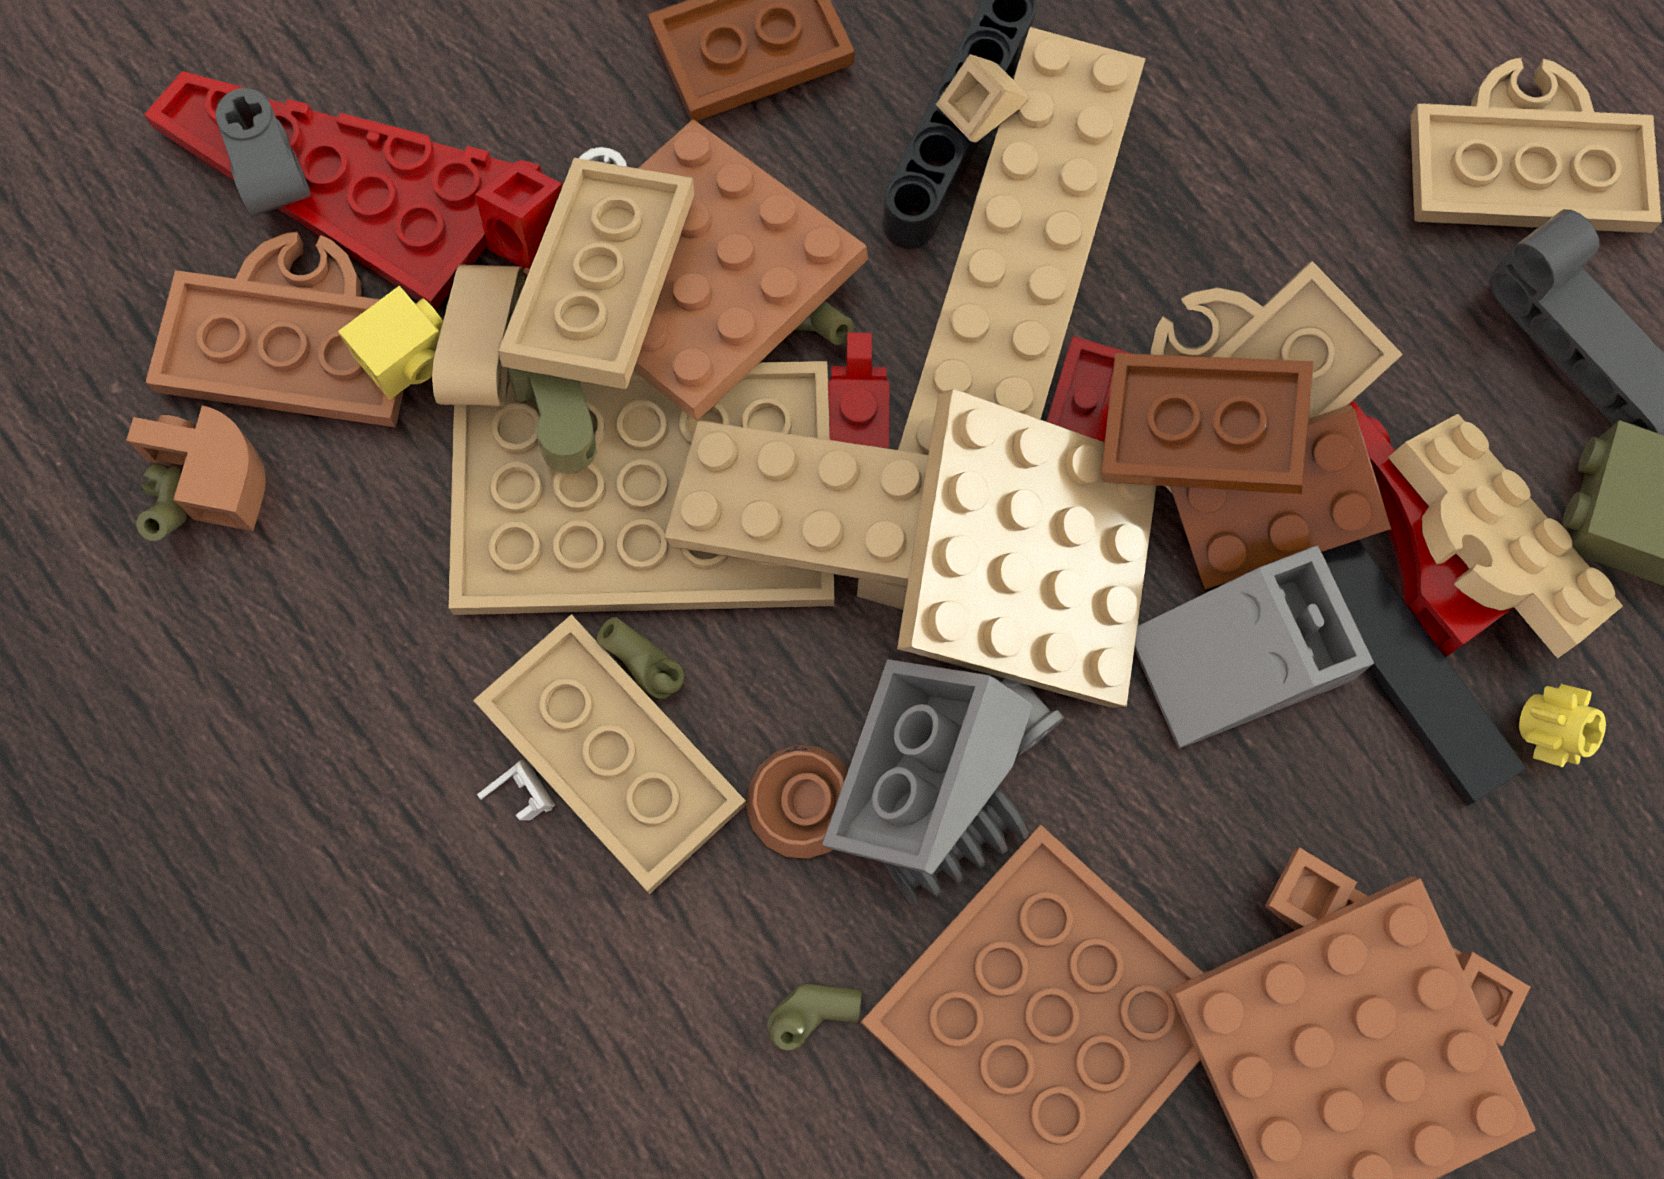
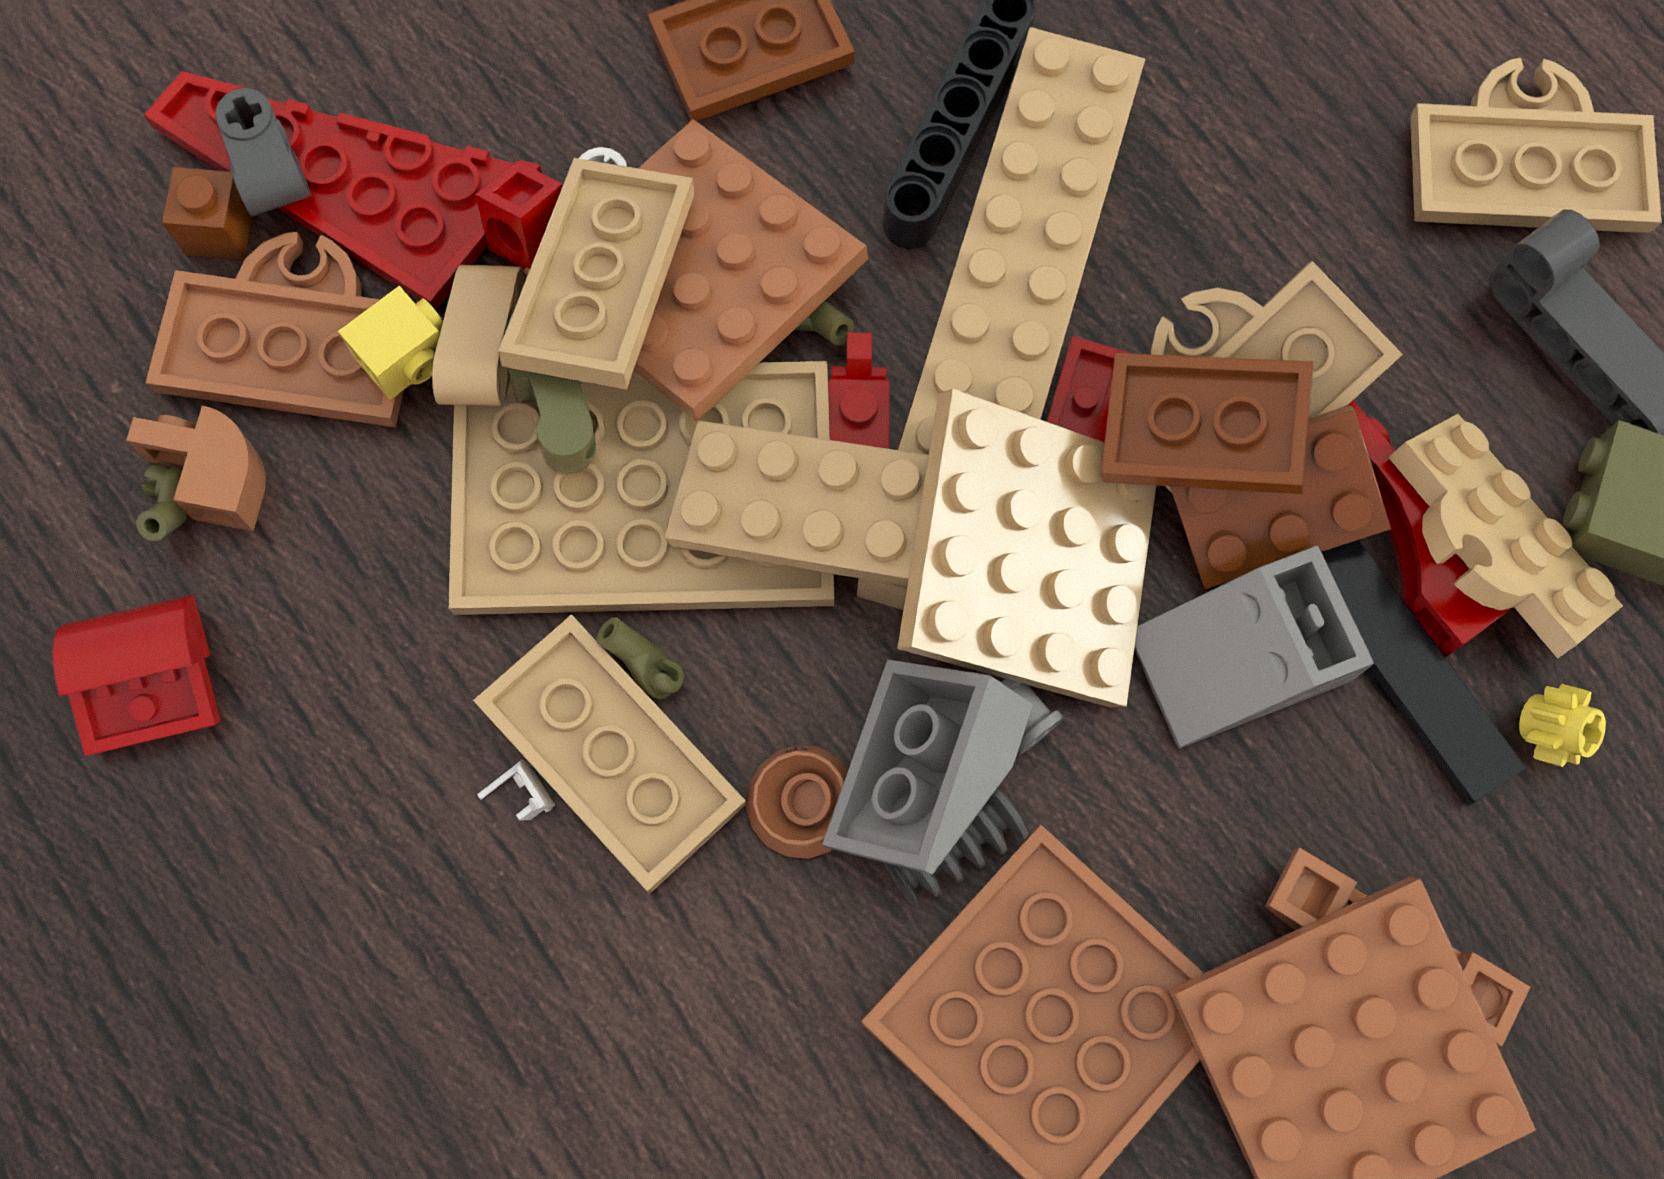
(136, 674): none -> red brick
(206, 214): none -> dark orange brick
(806, 1008): olive arm -> none
(981, 97): tan slope -> none

